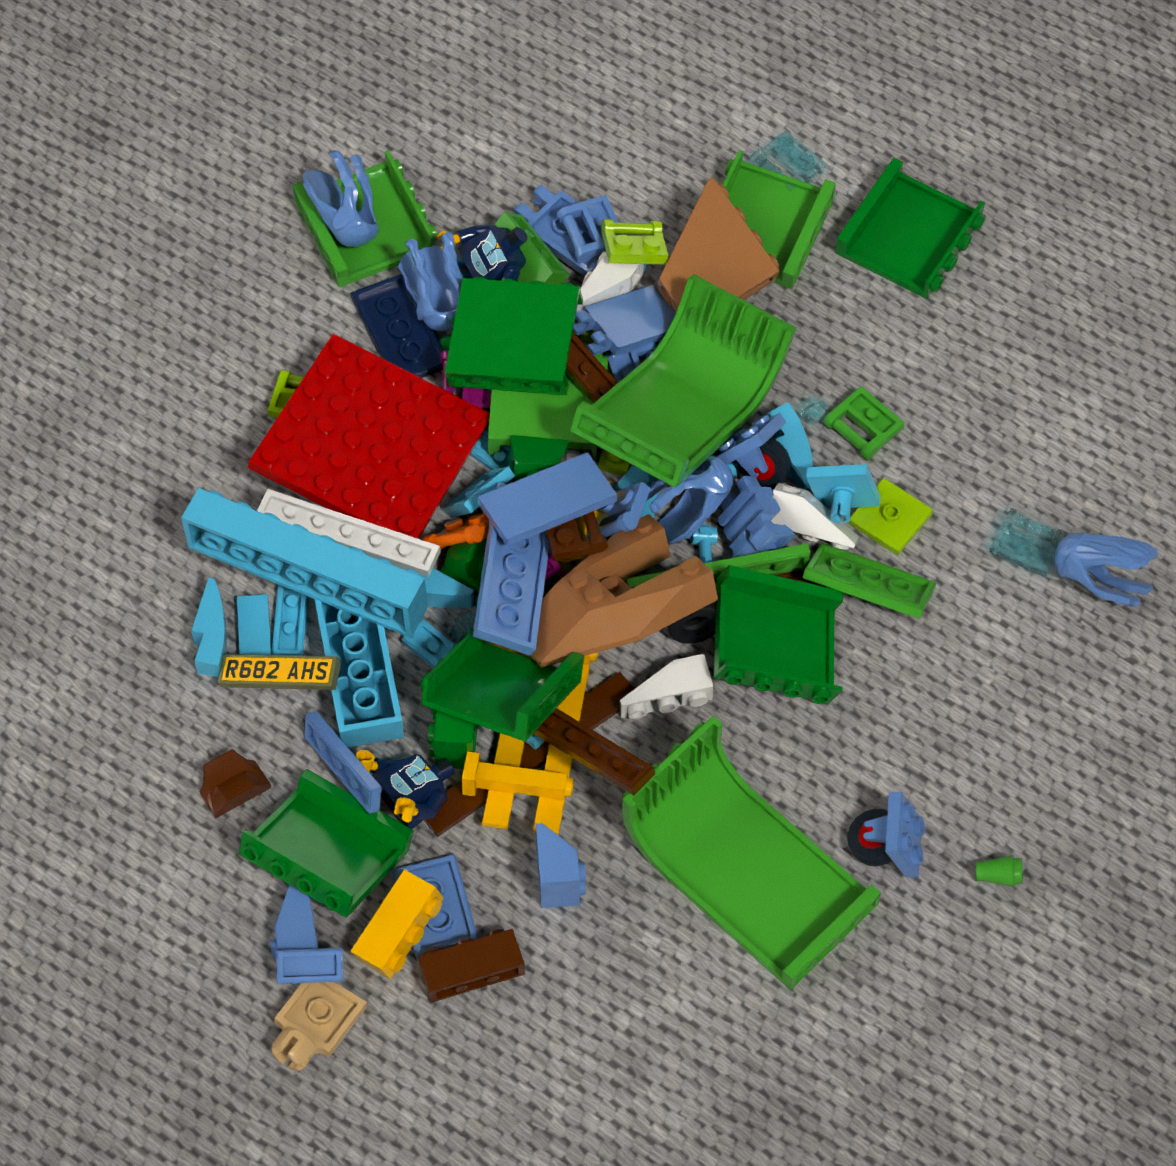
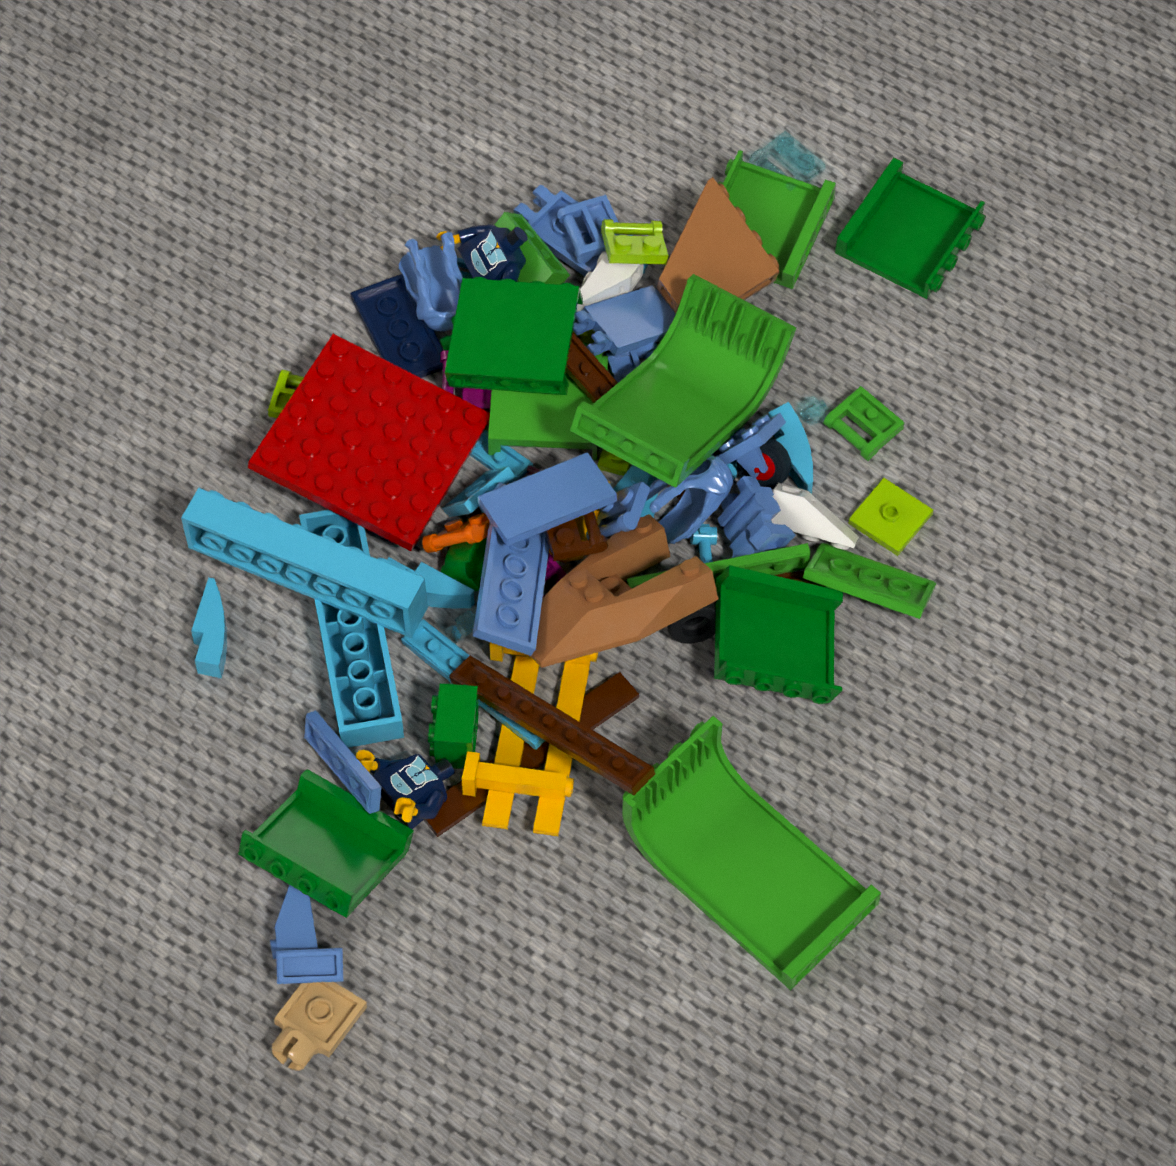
(231, 782): reddish brown slope -> none
(254, 625): medium azure tile -> none
(279, 672): tile -> none
(289, 622): medium azure tile -> none
(339, 210): medium blue hair -> none
(348, 531): white plate -> none
(396, 216): bright green panel -> none
(398, 924): yellow brick -> none
(455, 918): medium blue tile -> none
(471, 964): reddish brown brick -> none
(498, 687): green panel -> none
(535, 454): green torso -> none
(559, 871): medium blue slope -> none
(675, 685): white slope -> none
(843, 488): medium azure tile -> none
(889, 836): medium blue plate -> none
(1001, 871): bright green cone -> none
(1026, 549): clear light blue plate -> none
(1089, 553): medium blue hair -> none

